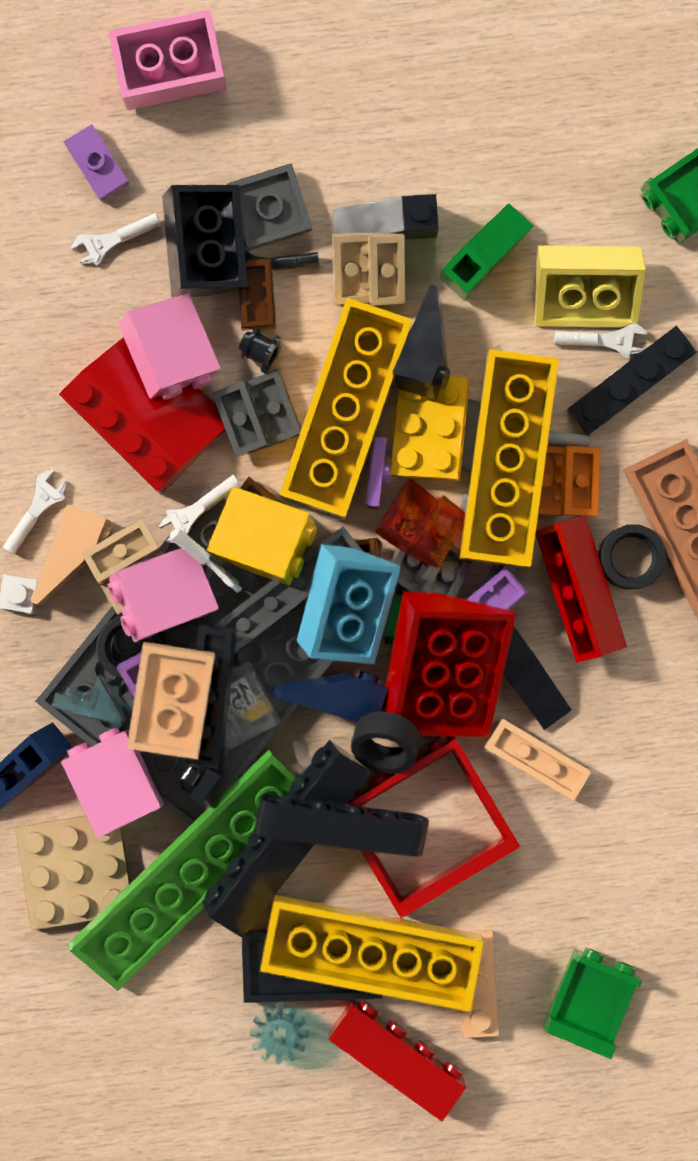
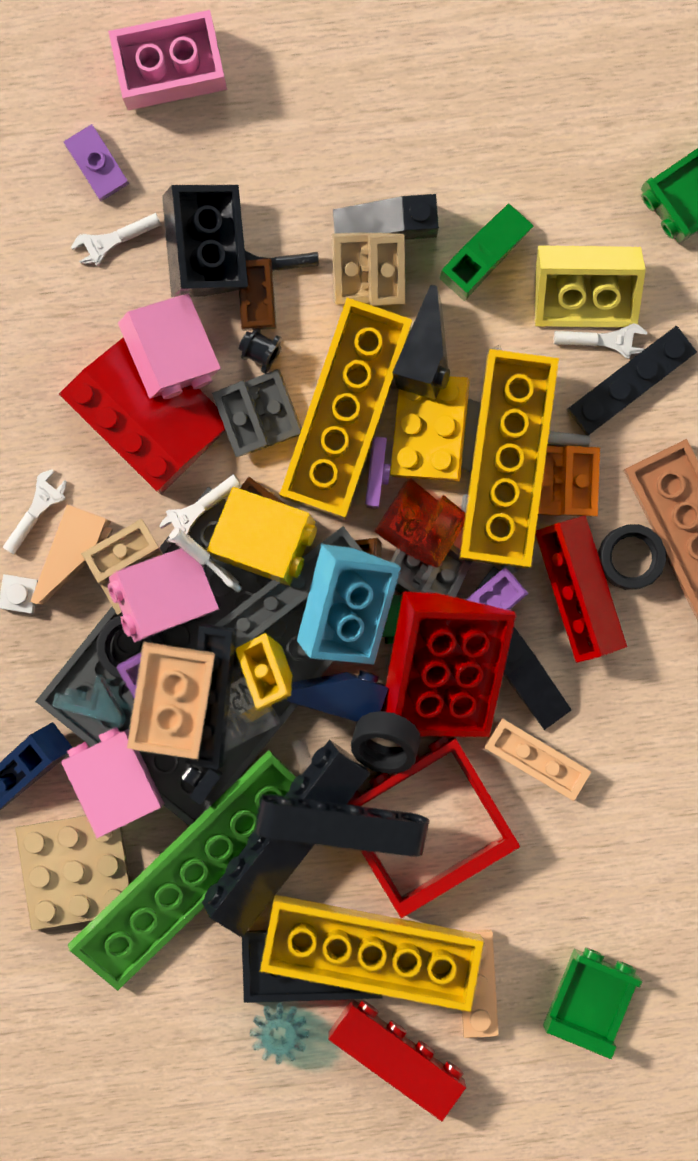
(265, 670): none -> yellow slope
(272, 207): dark grey plate -> none

